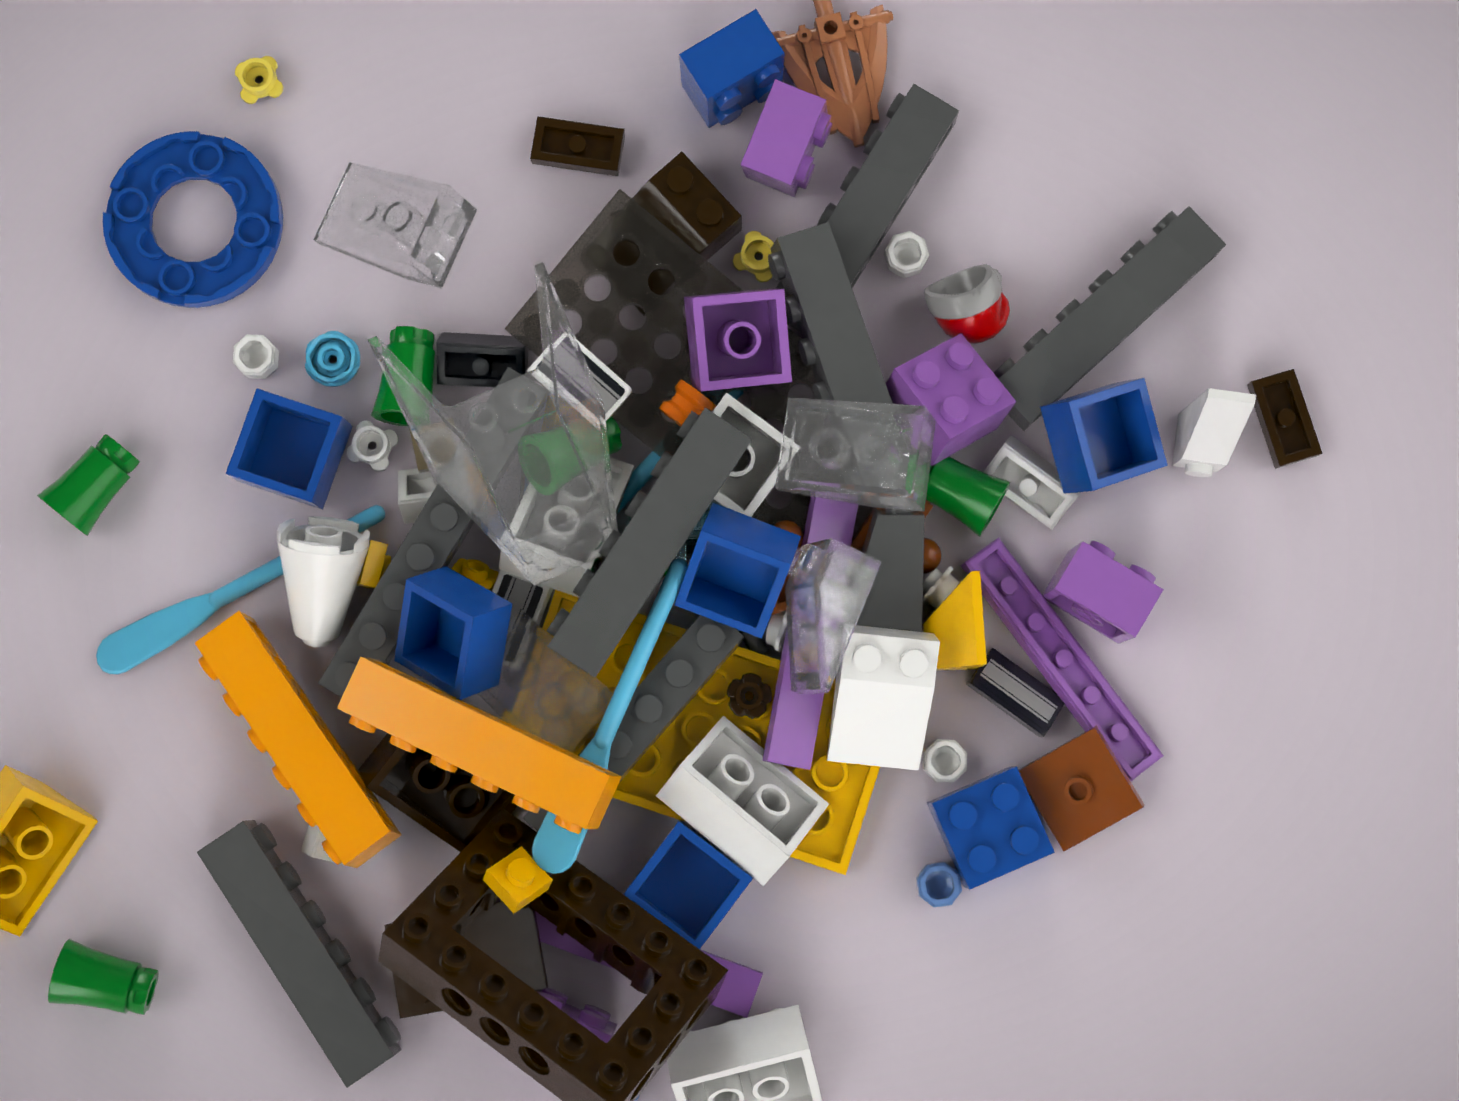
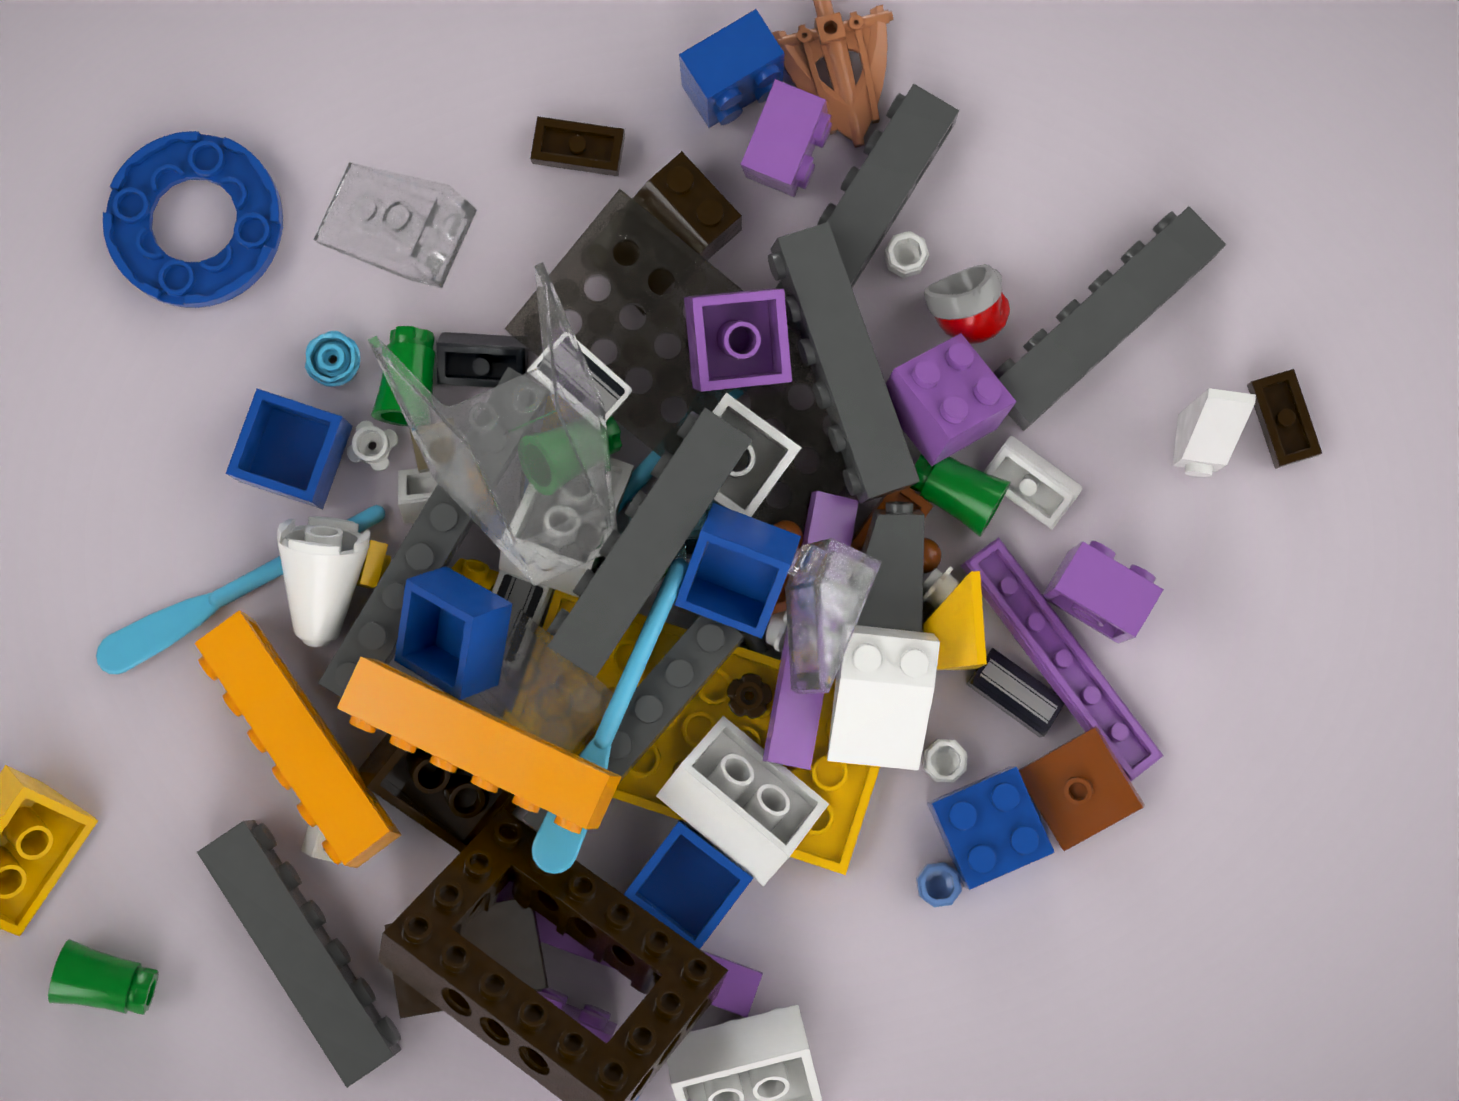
(90, 483): green plant -> none
(253, 68): light yellow plate -> none
(255, 356): white tile -> none
(517, 879): yellow plate -> none
(684, 401): orange wheel -> none
(745, 260): light yellow plate -> none
(857, 452): clear slope -> none
(1104, 436): blue piece -> none

